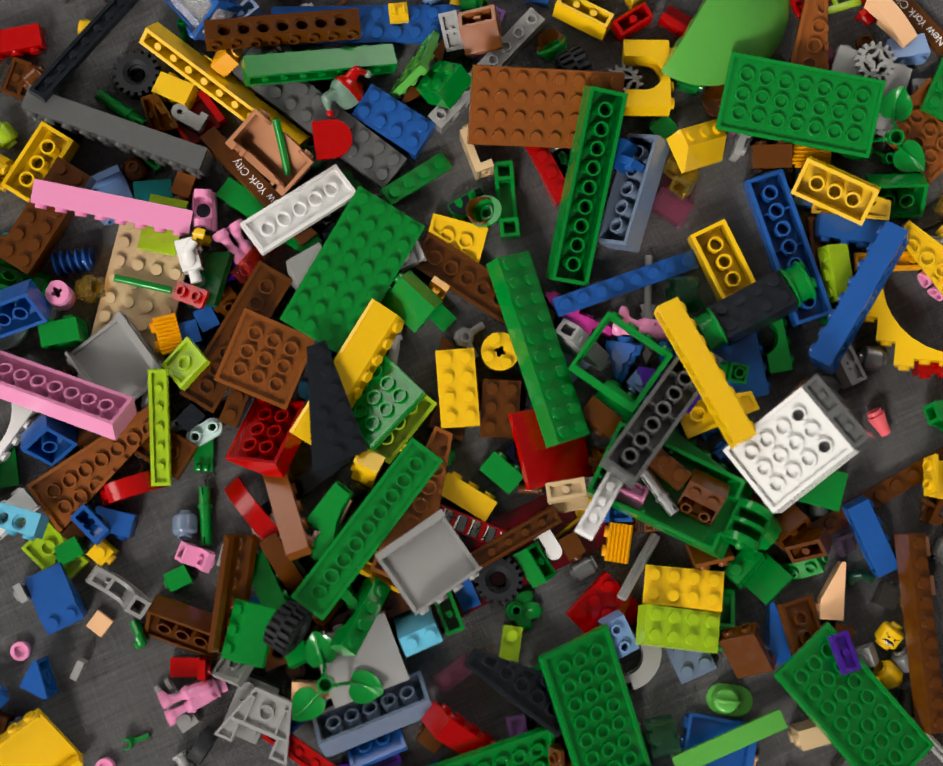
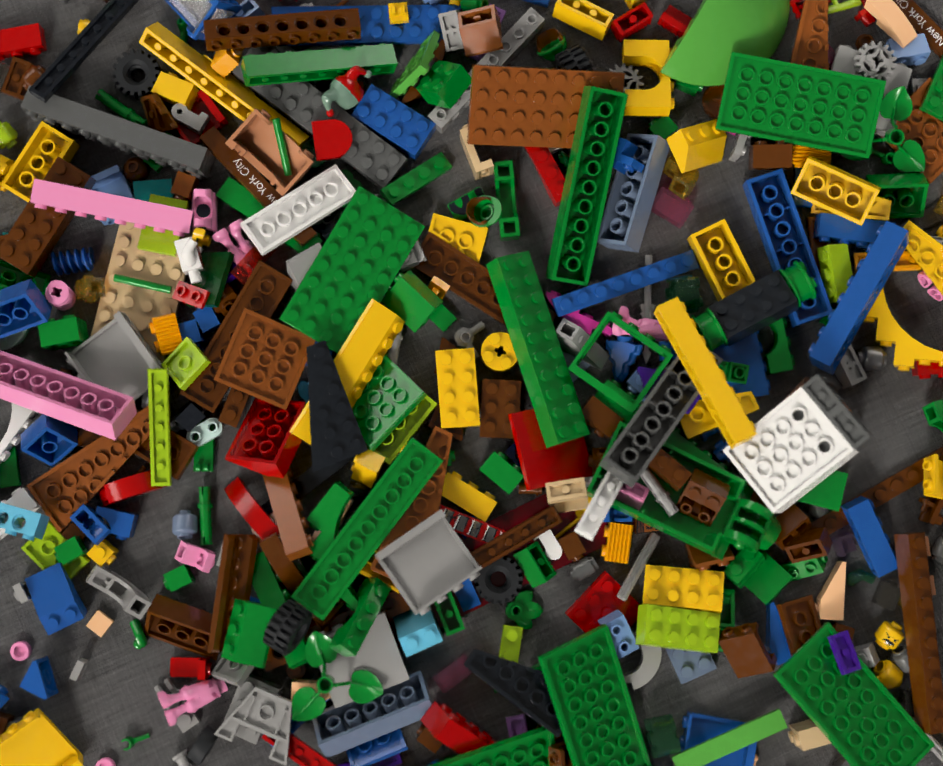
(729, 699): bright green piece -> none
(879, 421): coral cone -> none

